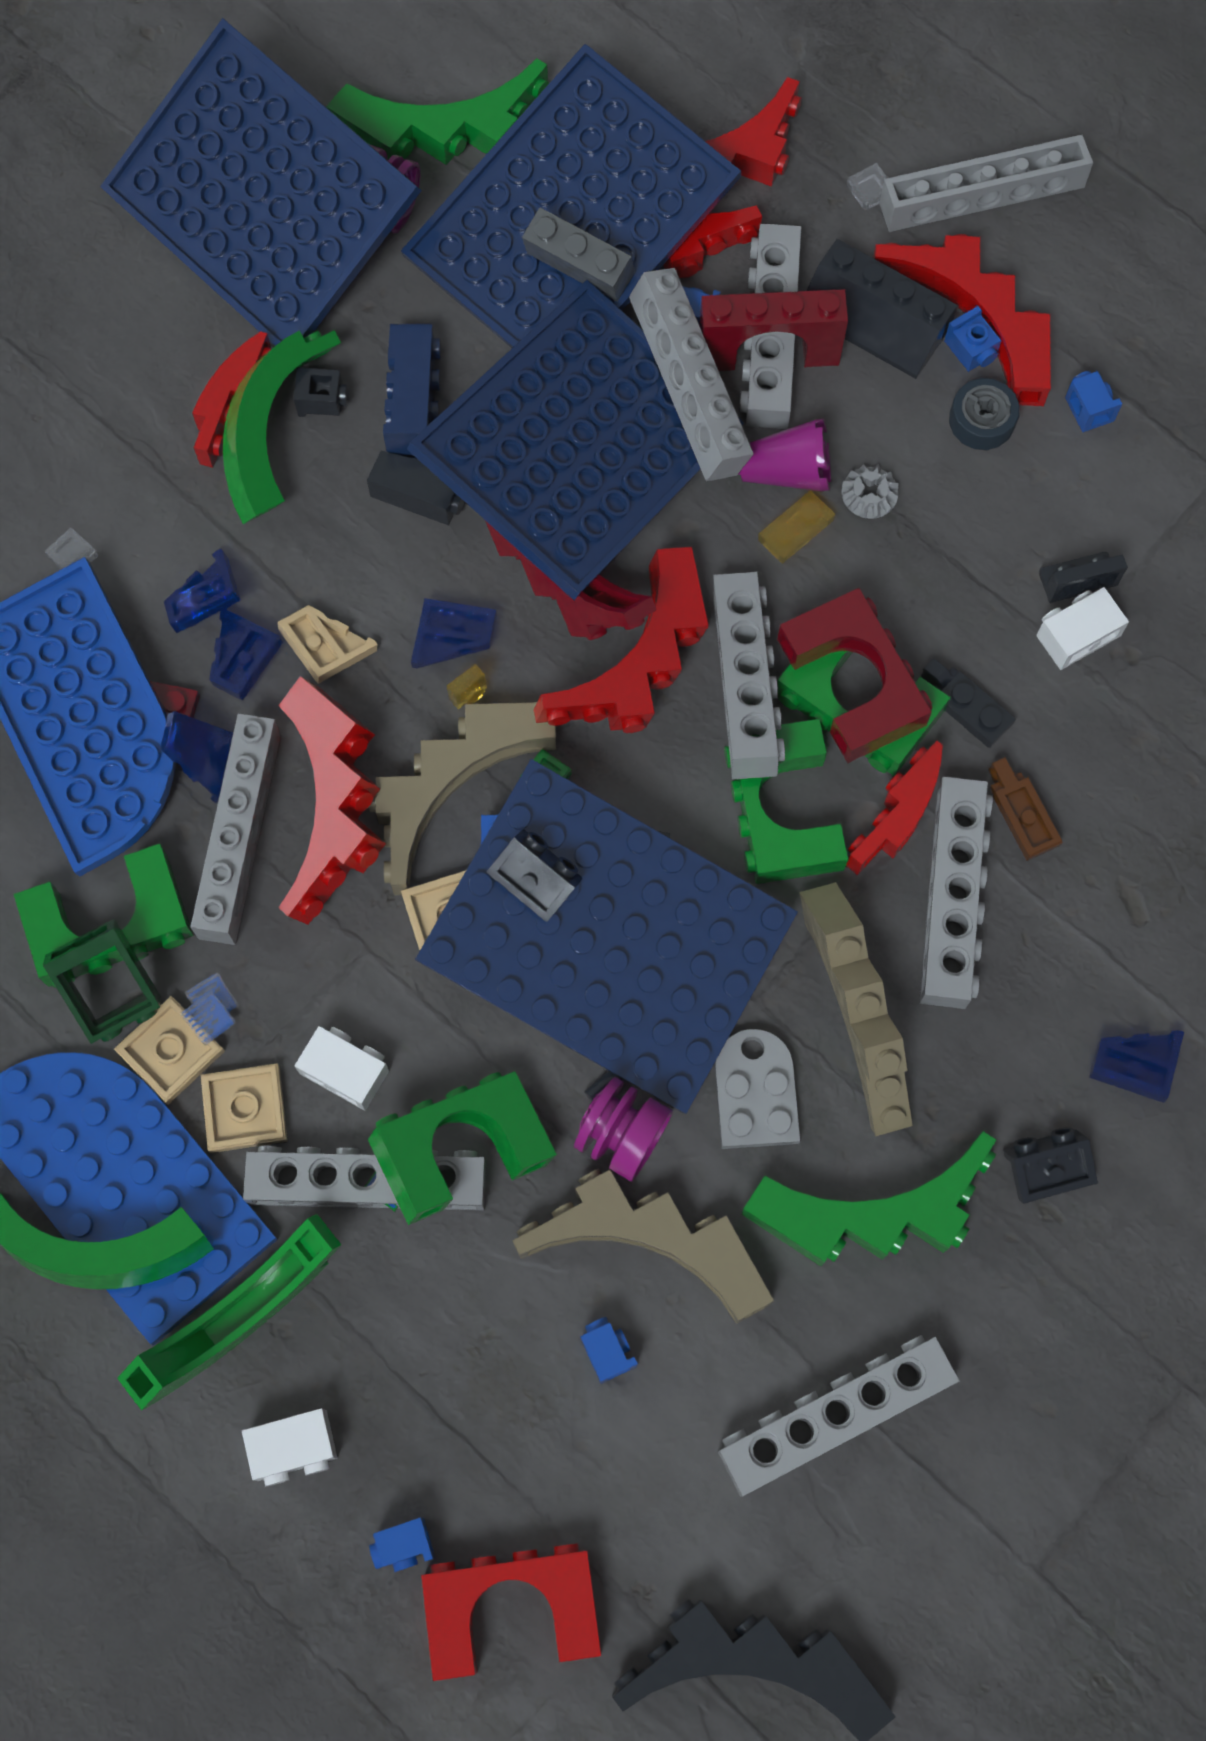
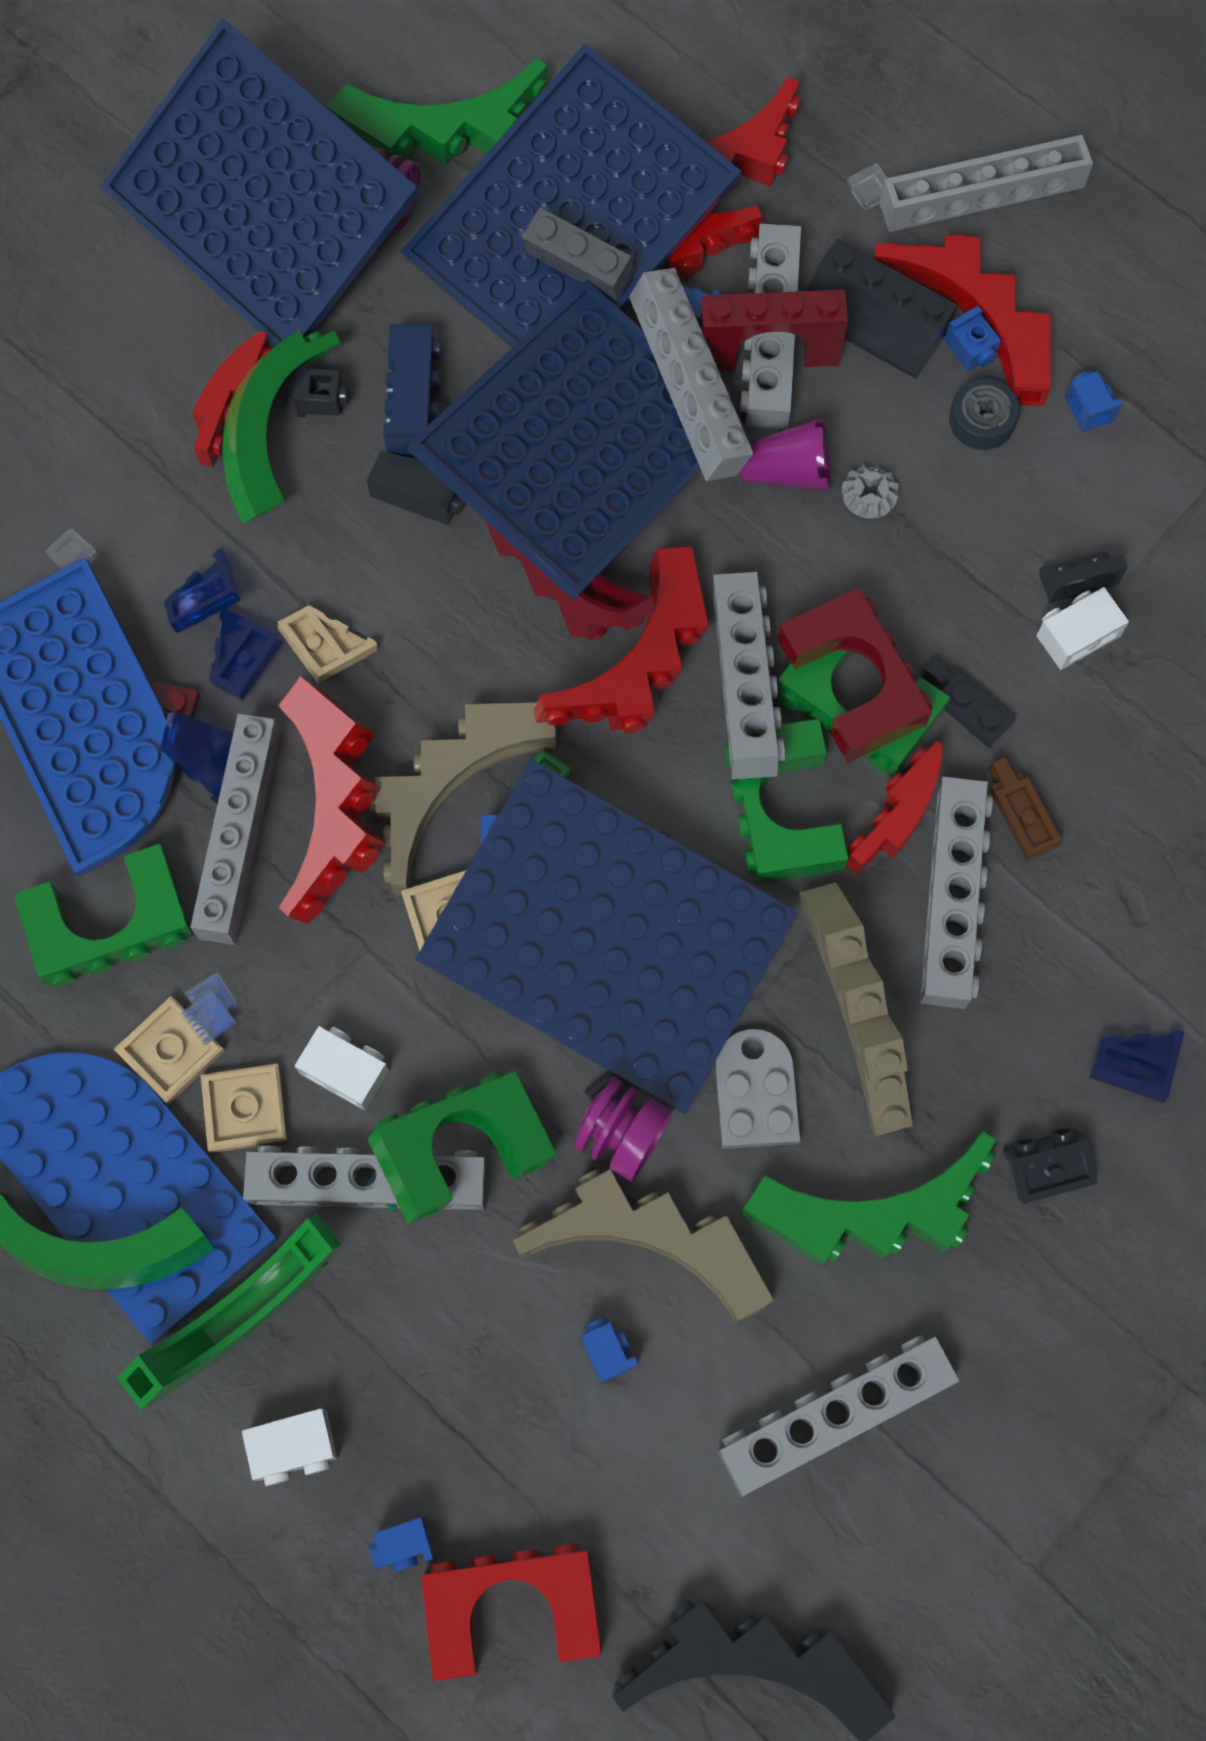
(85, 947): dark green window -> none
(451, 632): clear blue wing -> none
(467, 687): clear yellow plate -> none
(535, 874): bracket -> none
(796, 527): clear yellow plate -> none

